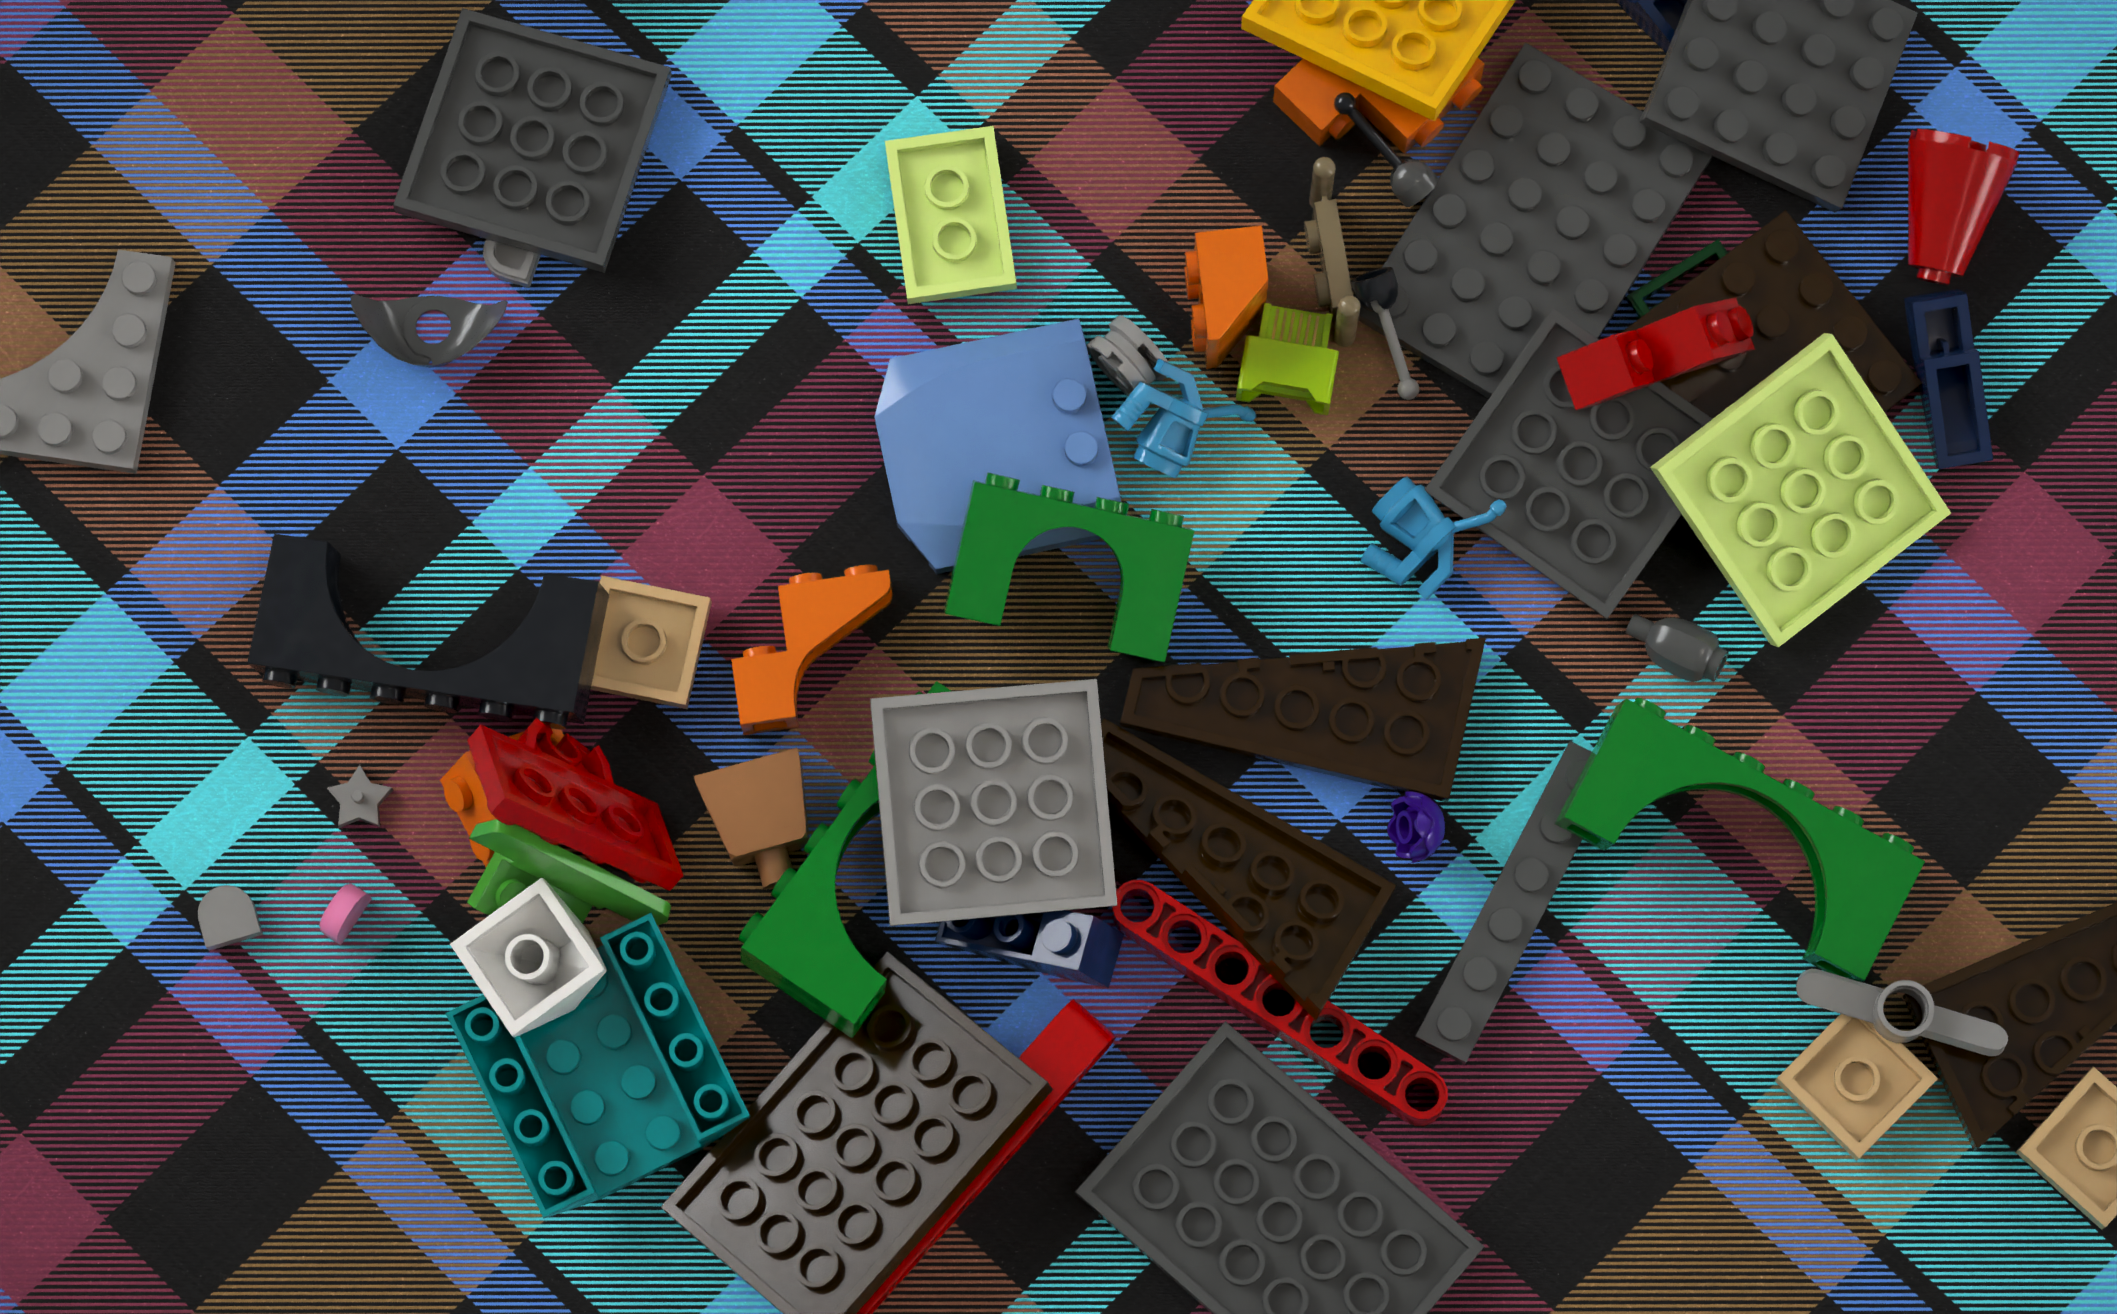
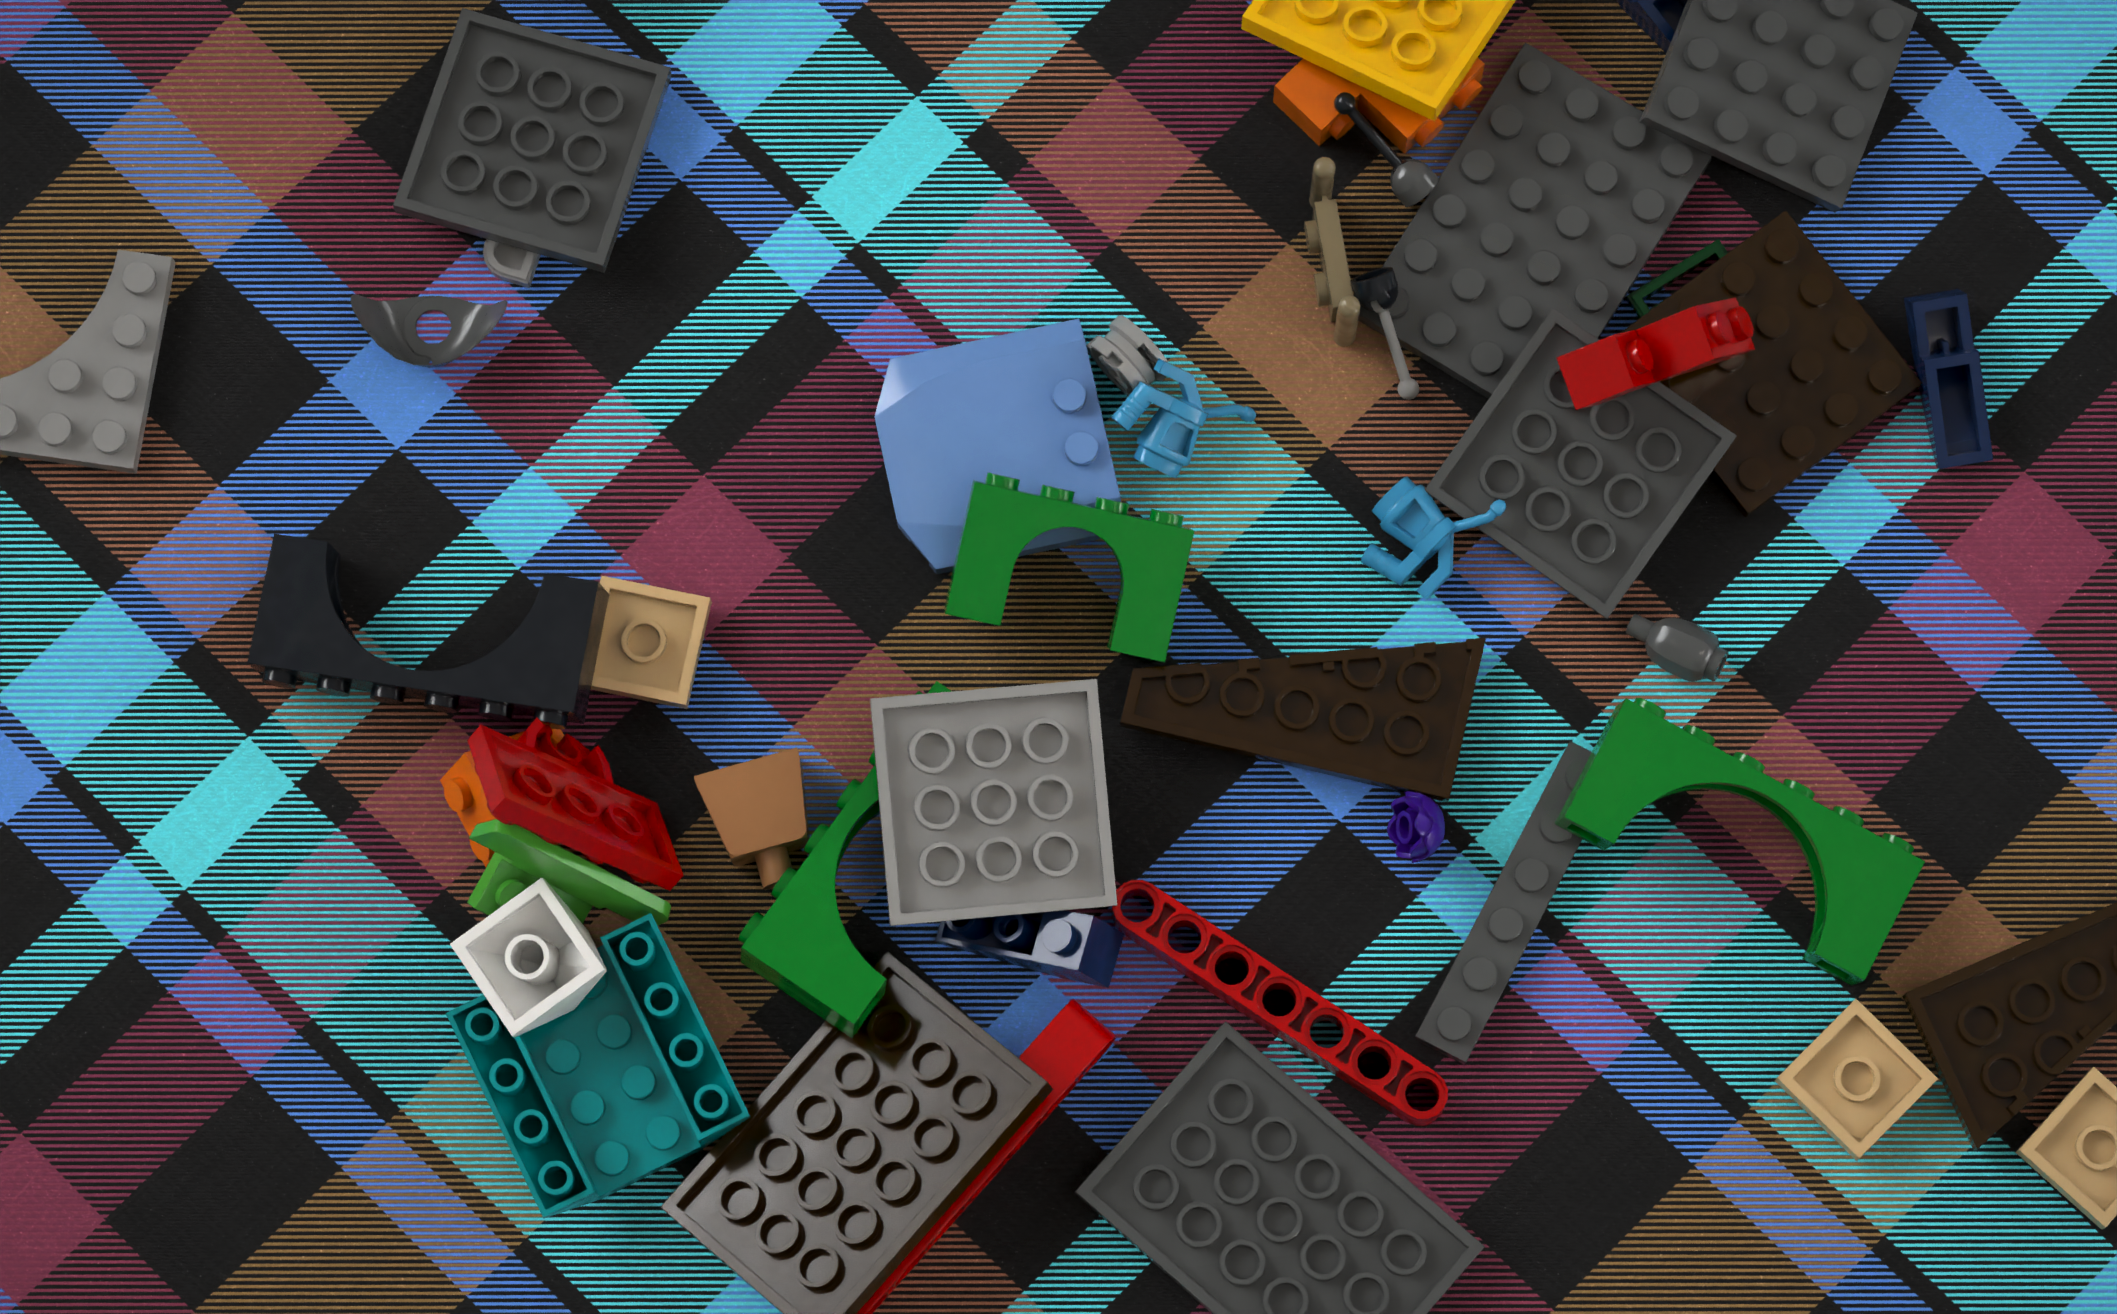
(227, 917): light grey tile -> none
(343, 912): bright pink tile -> none
(359, 799): light grey piece -> none
(815, 619): orange arch -> none
(950, 215): yellowish green plate -> none
(1231, 286): orange slope -> none
(1266, 881): dark brown wing -> none
(1290, 358): lime piece -> none
(1801, 489): yellowish green plate -> none
(1867, 1002): light grey piece -> none
(1951, 199): red cone -> none

